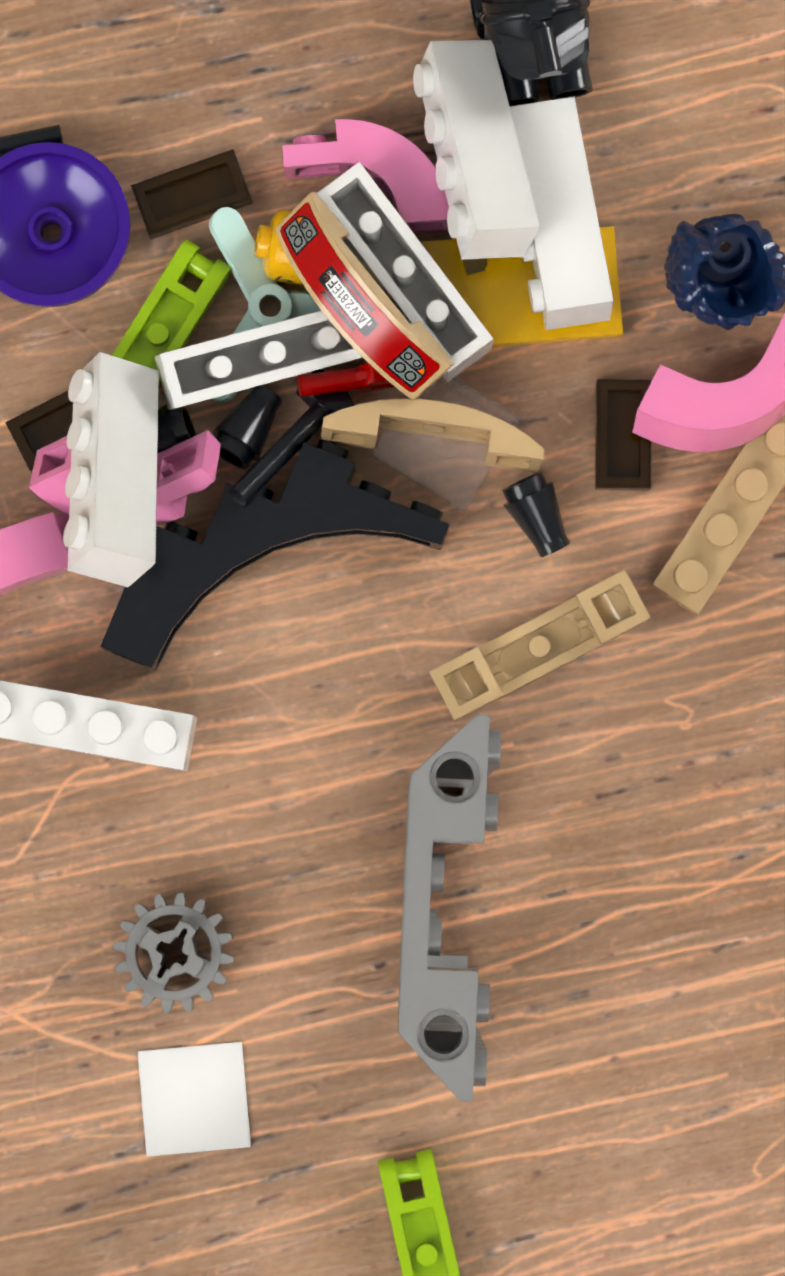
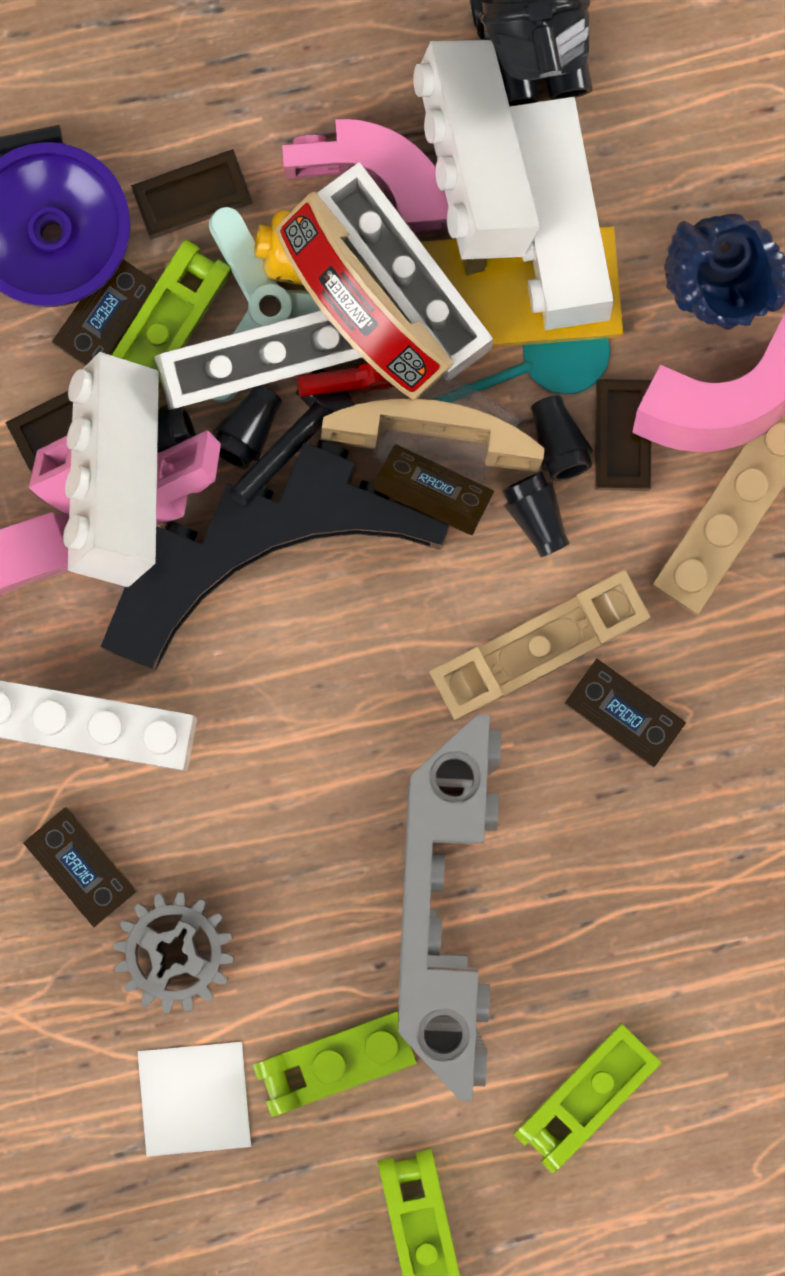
(80, 867): none -> dark brown tile
(105, 316): none -> dark brown tile
(335, 1063): none -> lime plate
(433, 489): none -> dark brown tile
(557, 366): none -> teal piece
(565, 446): none -> black cone
(588, 1096): none -> lime plate
(625, 713): none -> dark brown tile

